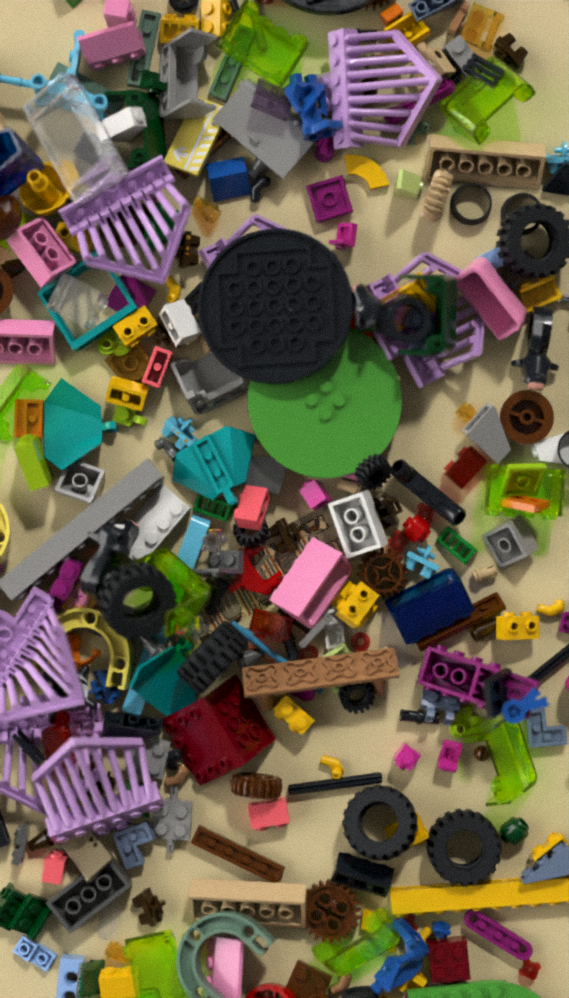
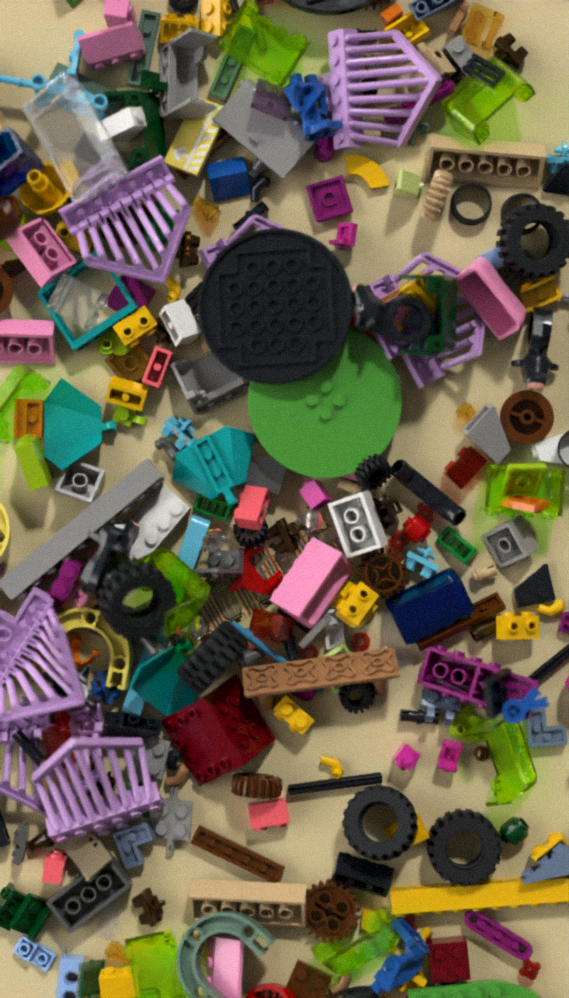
(216, 597): black axle -> none
(259, 209): none -> black pin
(306, 520): none -> clear animal
(441, 929): blue plate -> none
(535, 589): none -> black wing

